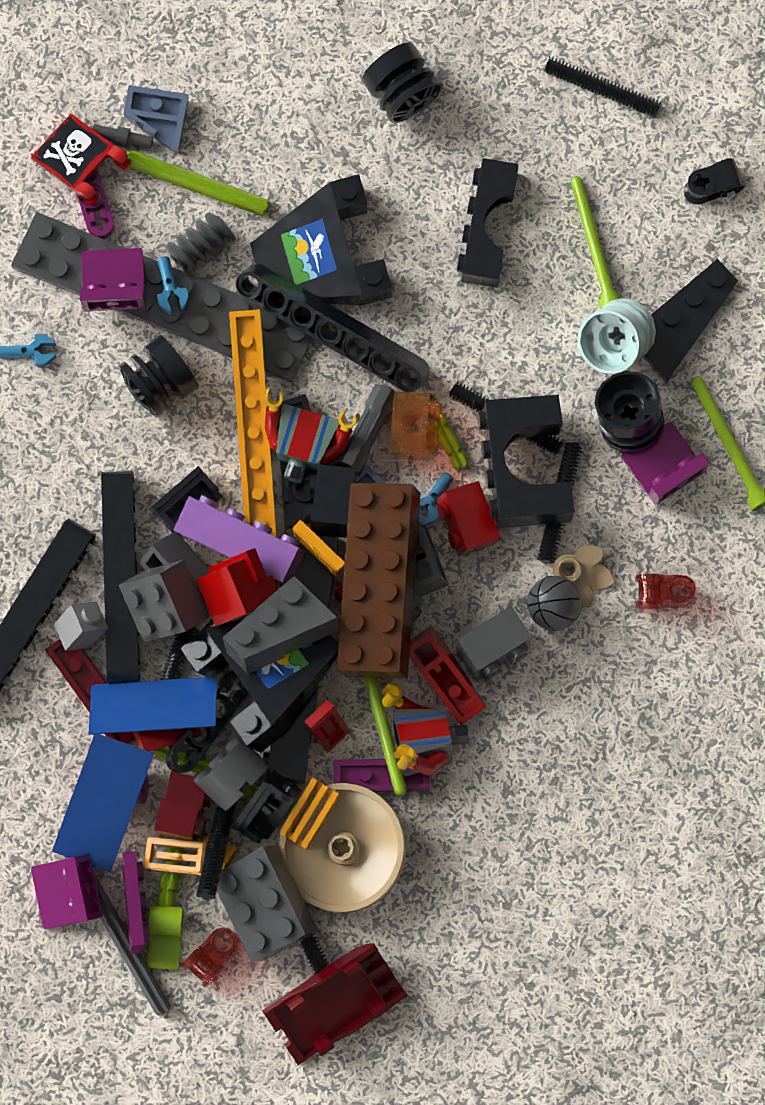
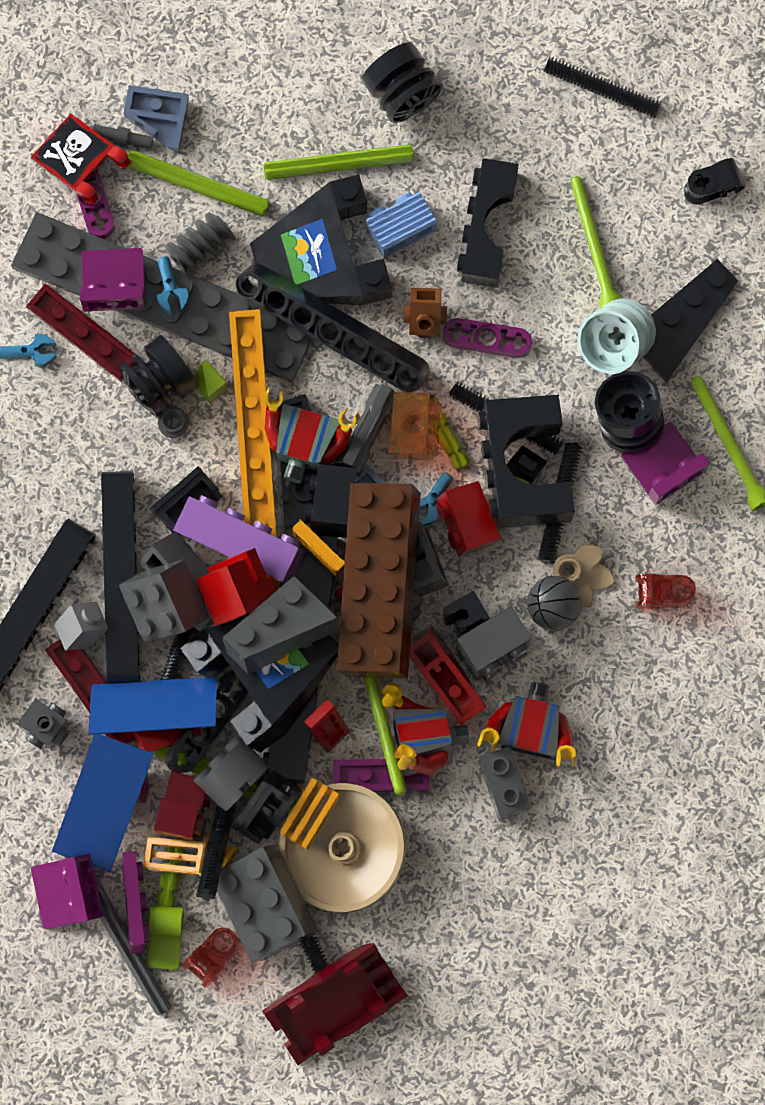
(36, 717): none -> dark grey brick
(80, 330): none -> dark red tile
(177, 413): none -> dark grey plate
(210, 382): none -> lime slope
(338, 162): none -> lime axle
(401, 223): none -> light blue brick
(425, 312): none -> dark orange brick
(467, 611): none -> black hinge
(497, 329): none -> magenta beam
(504, 783): none -> dark grey brick
(526, 464): none -> black slope
(531, 727): none -> torso

